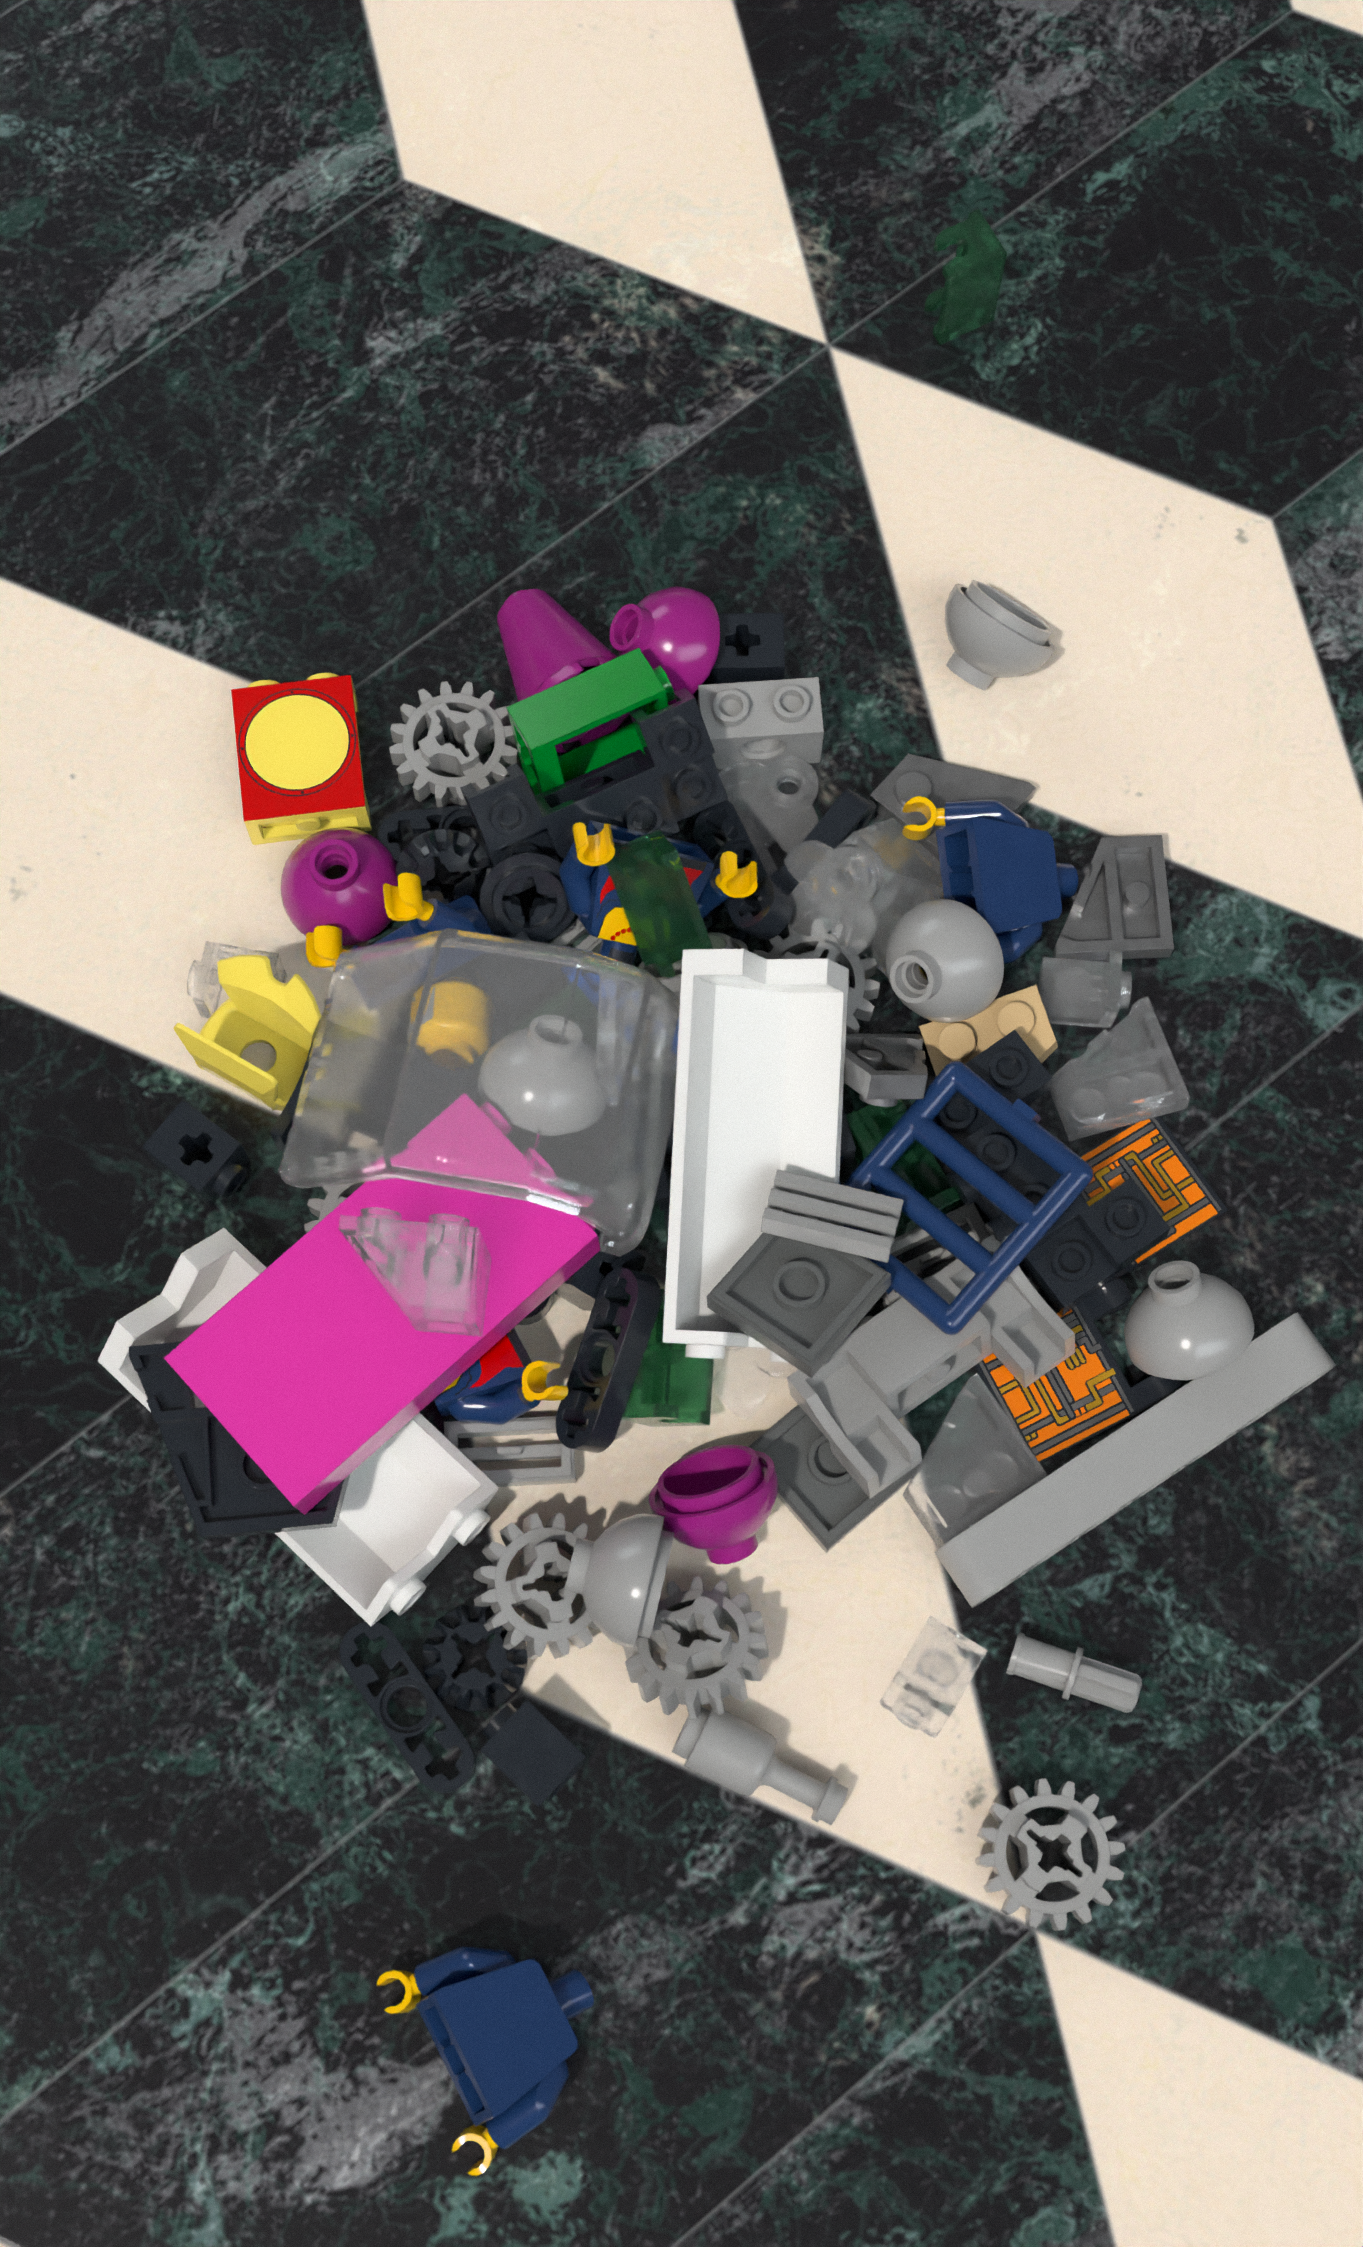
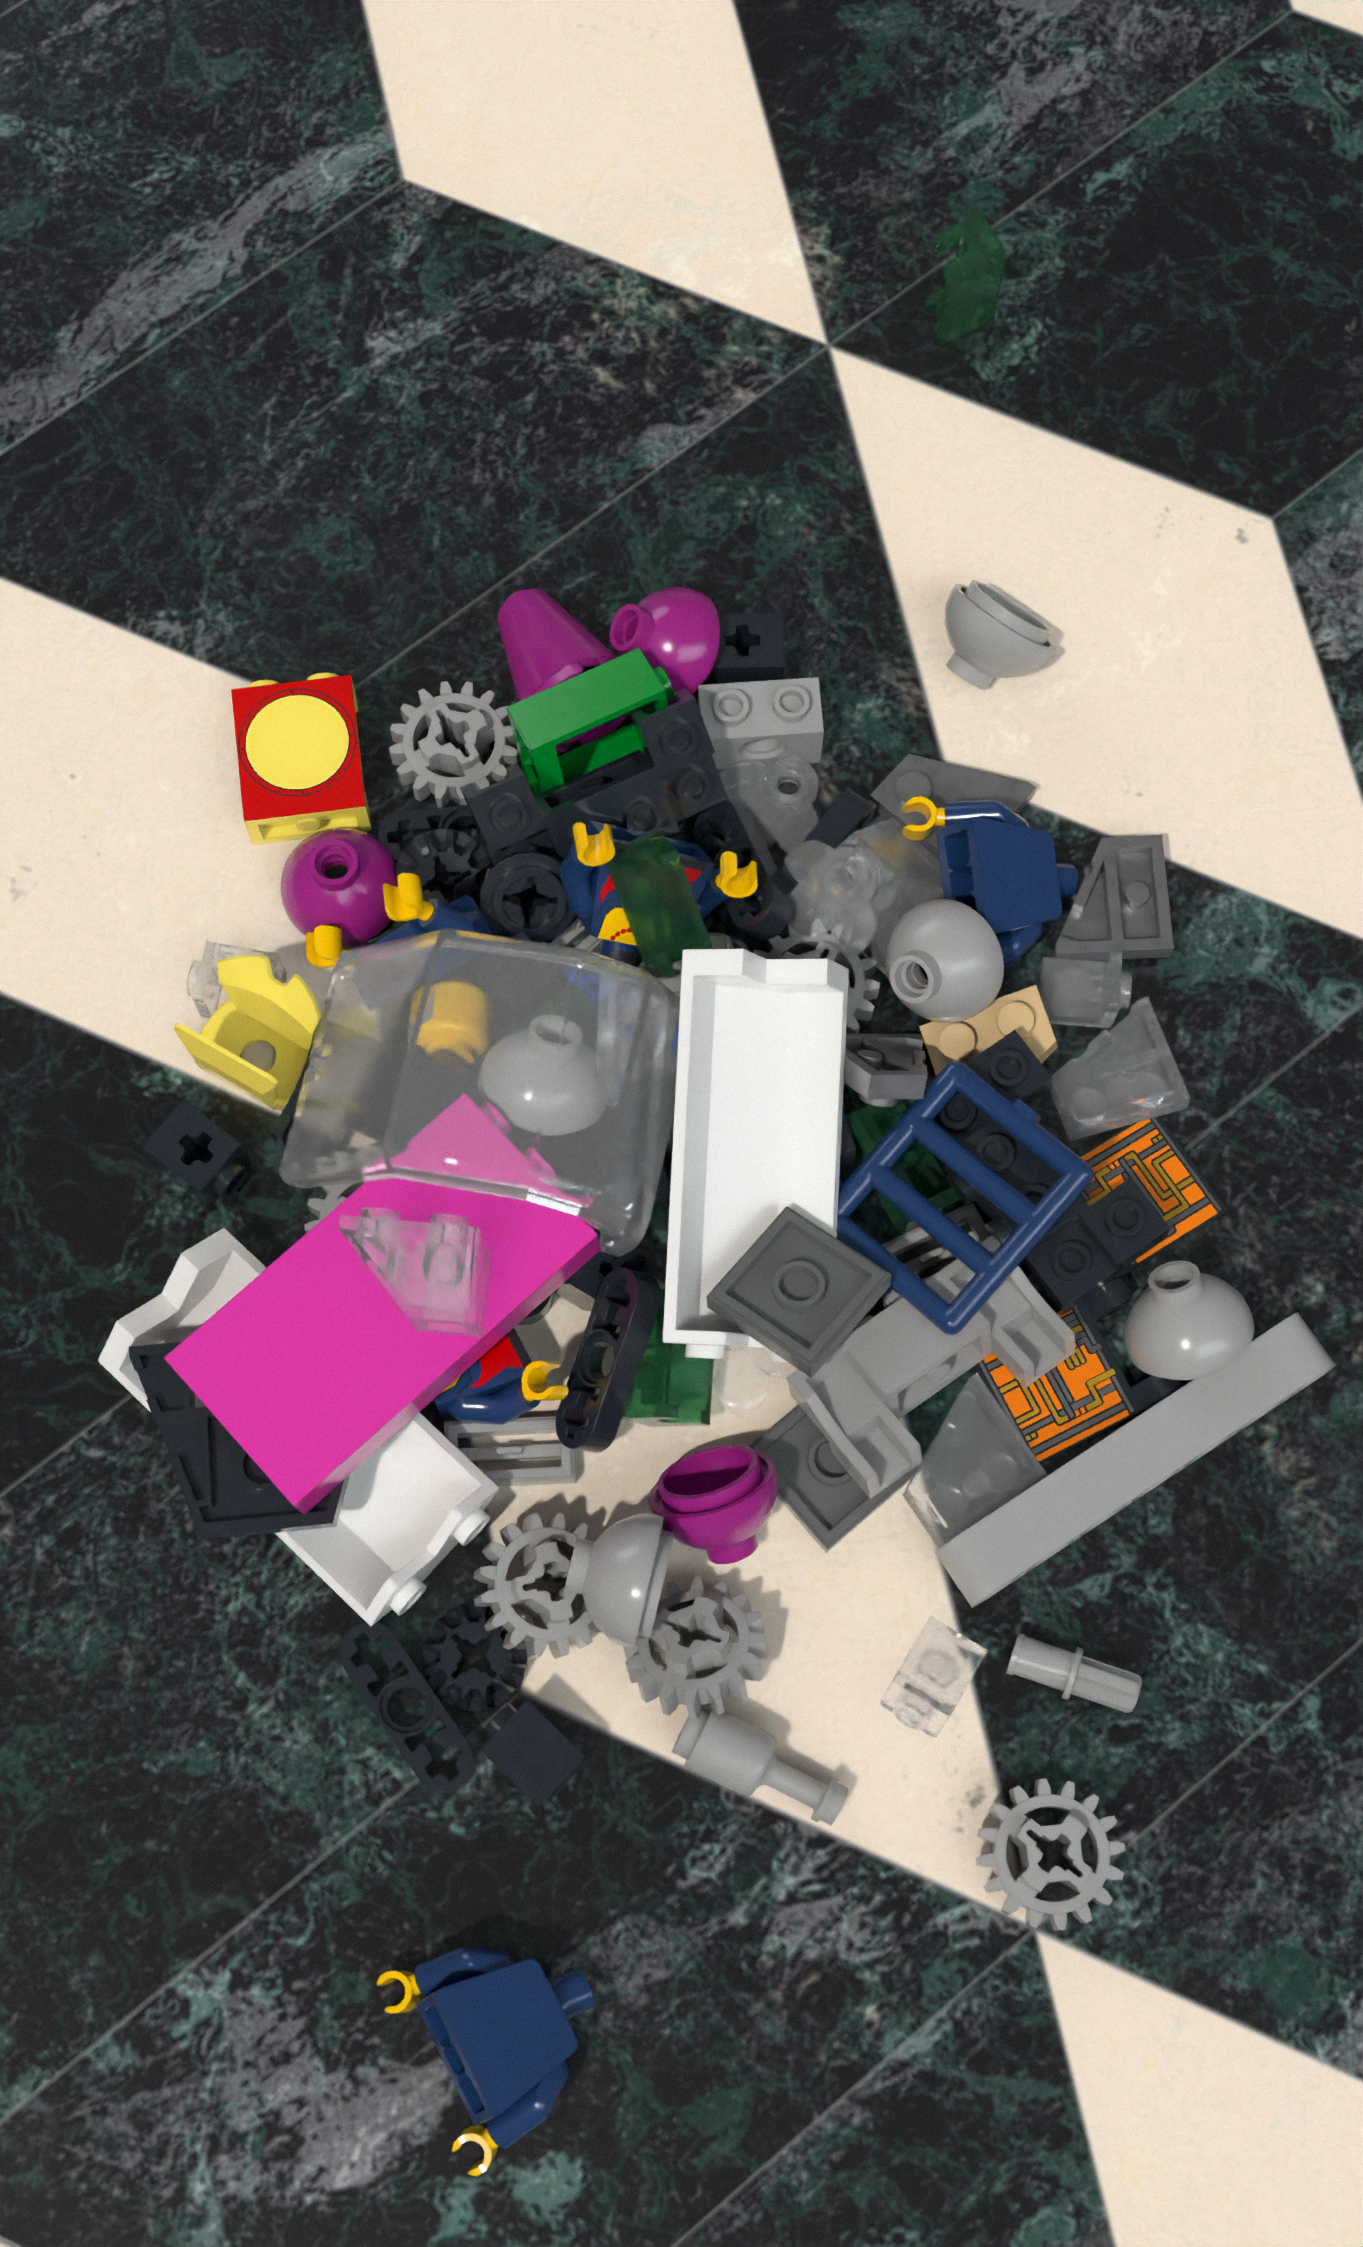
(834, 1207): light grey tile -> none

